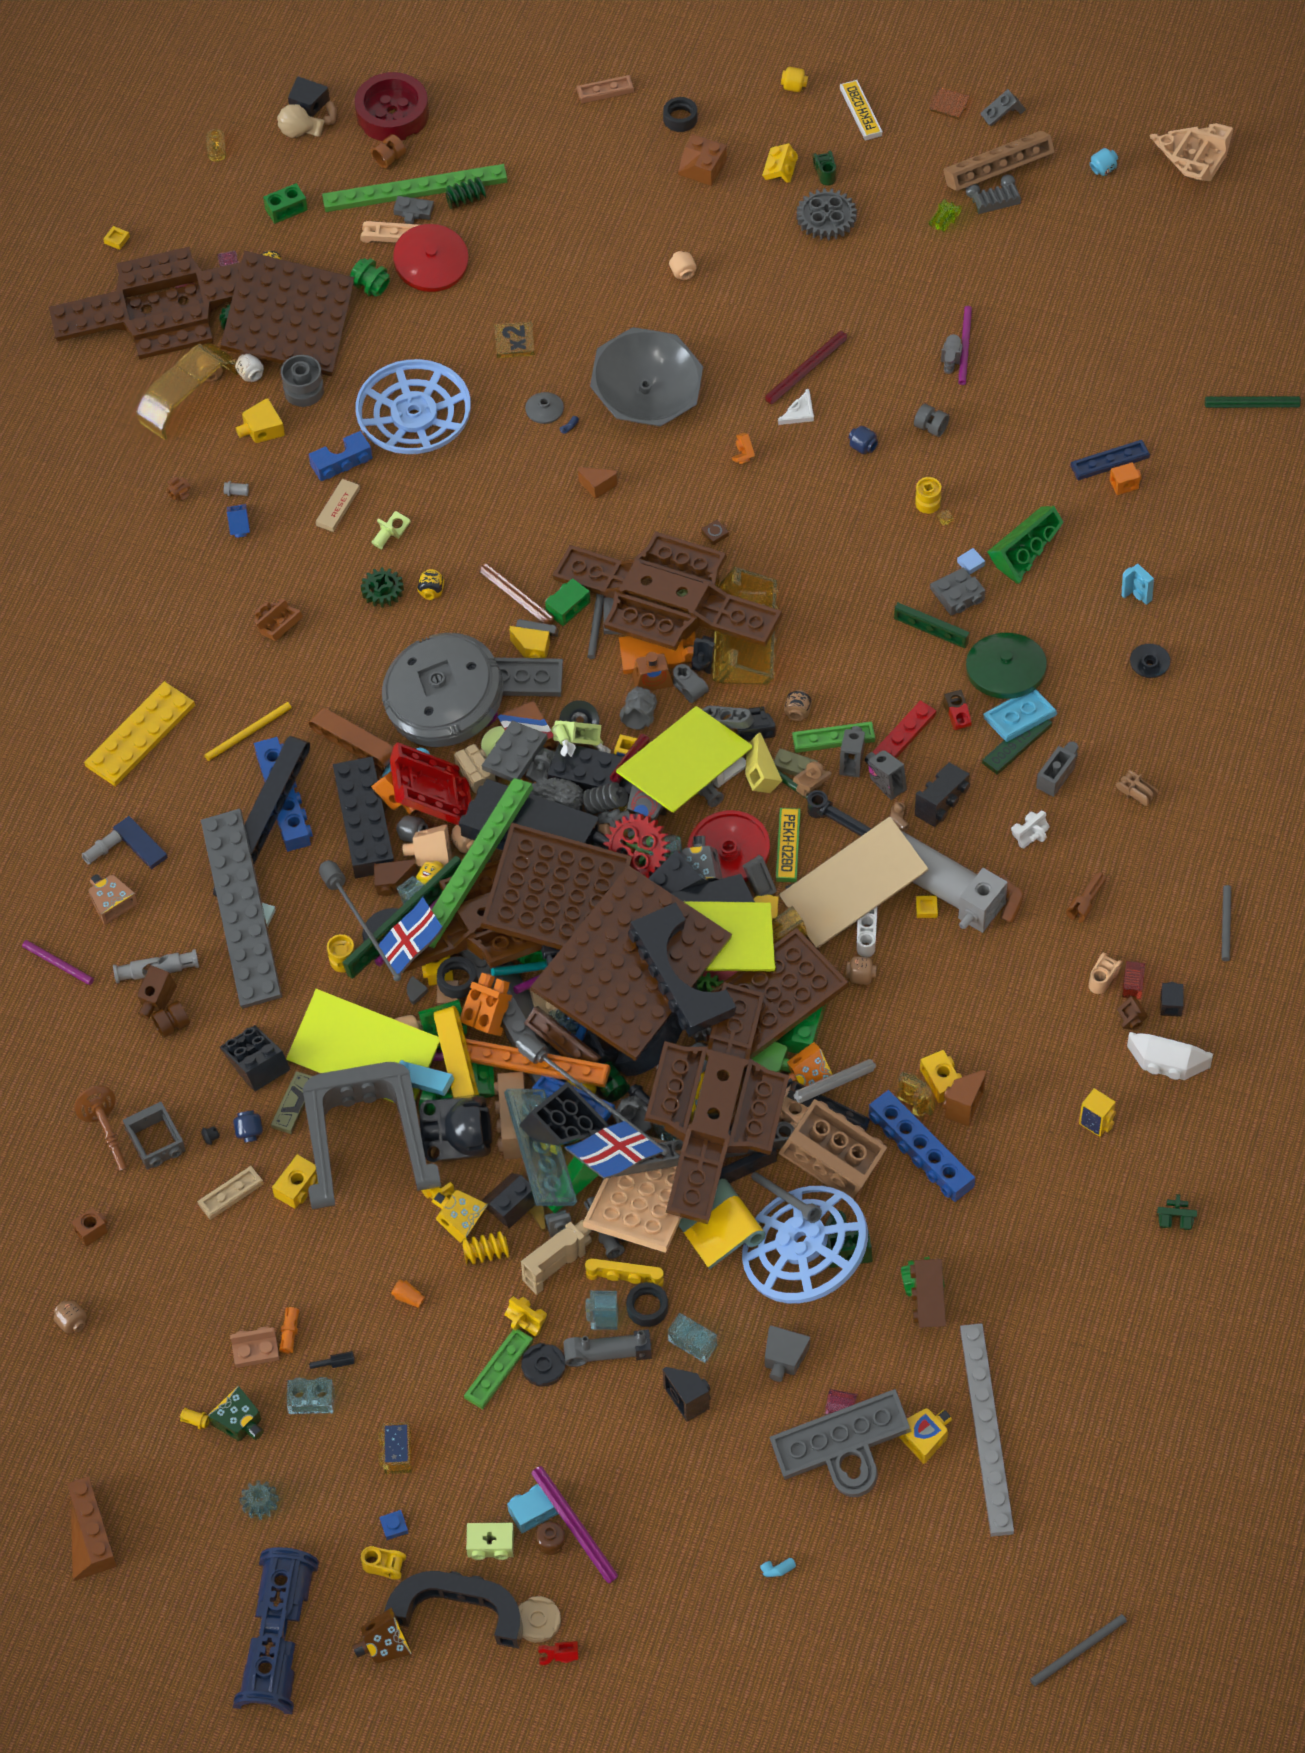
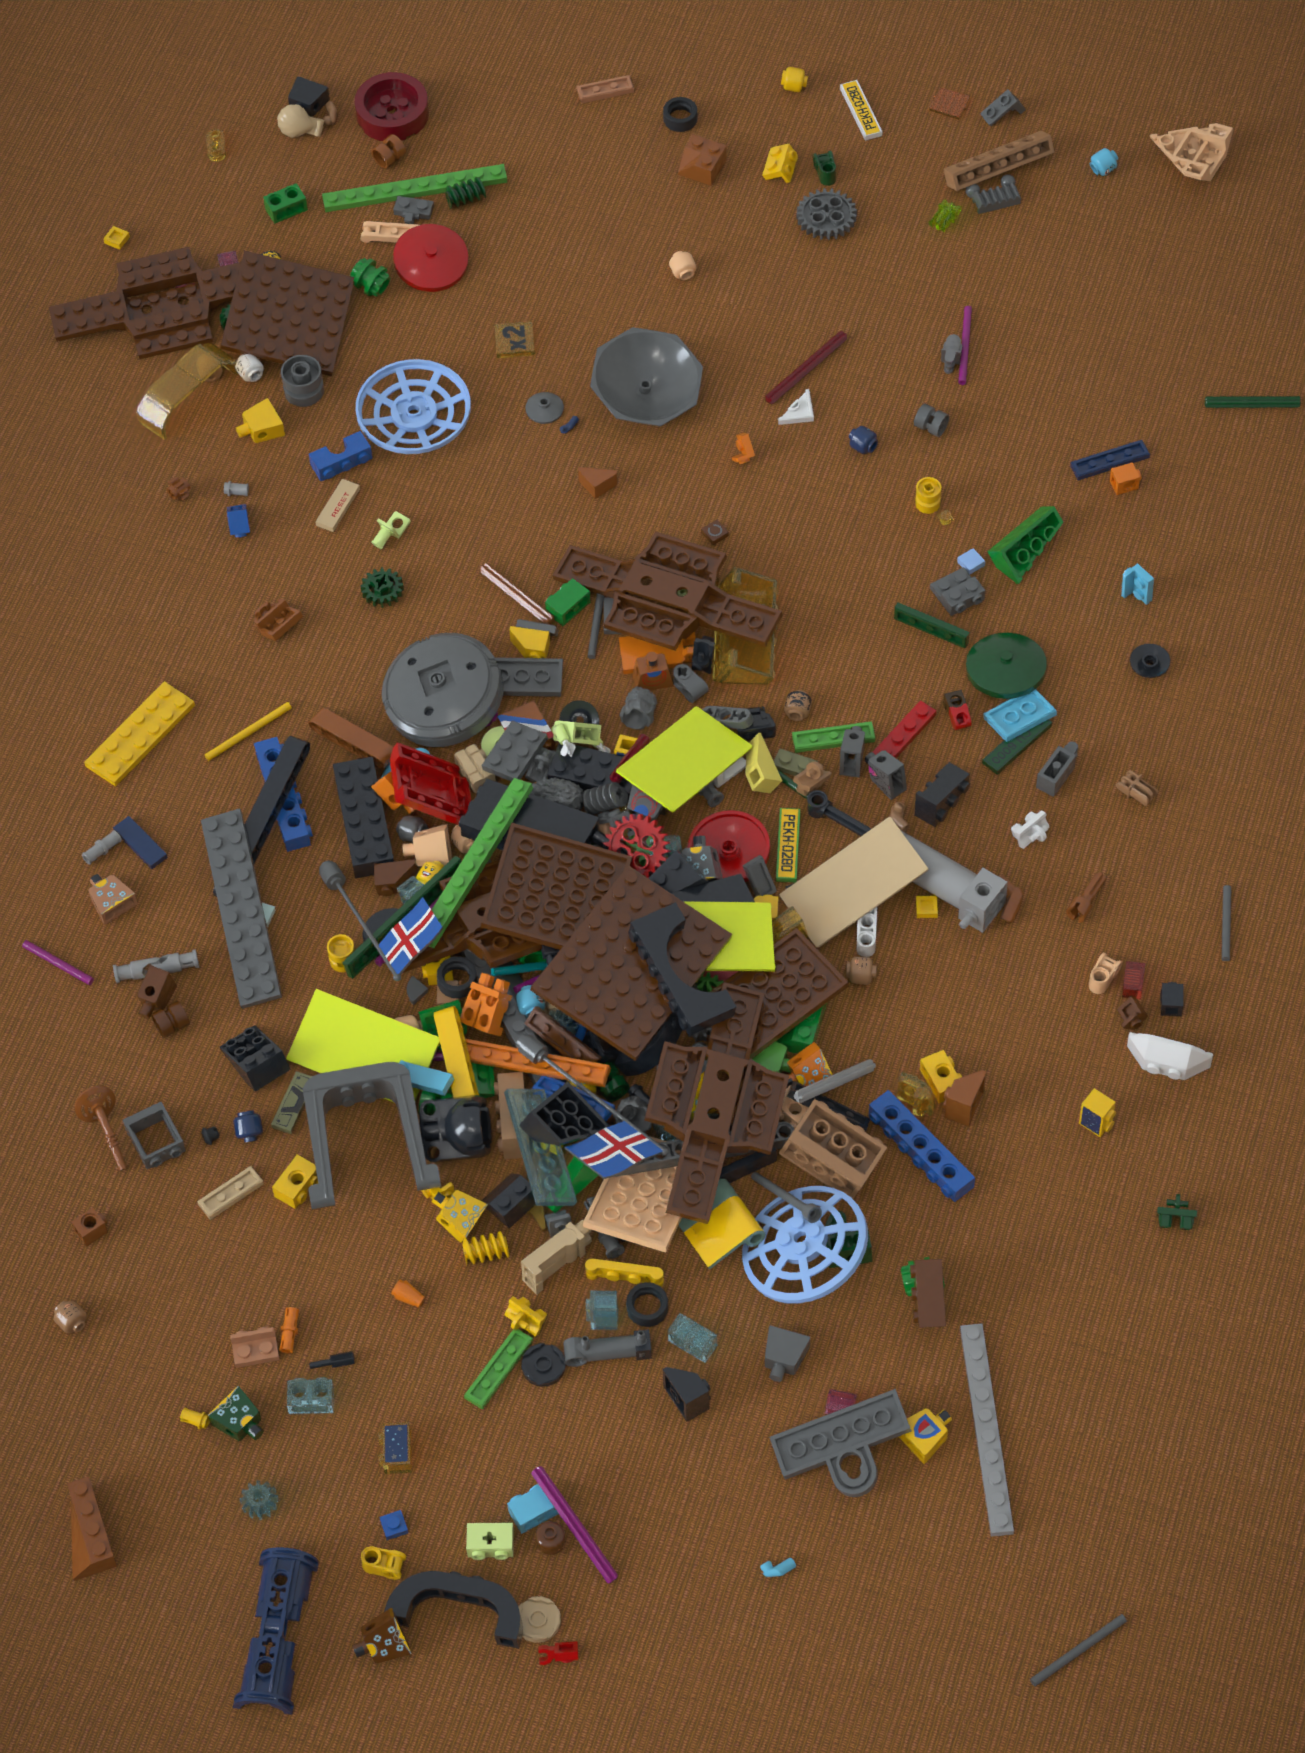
(430, 584): head -> none
(527, 1000): none -> medium azure head

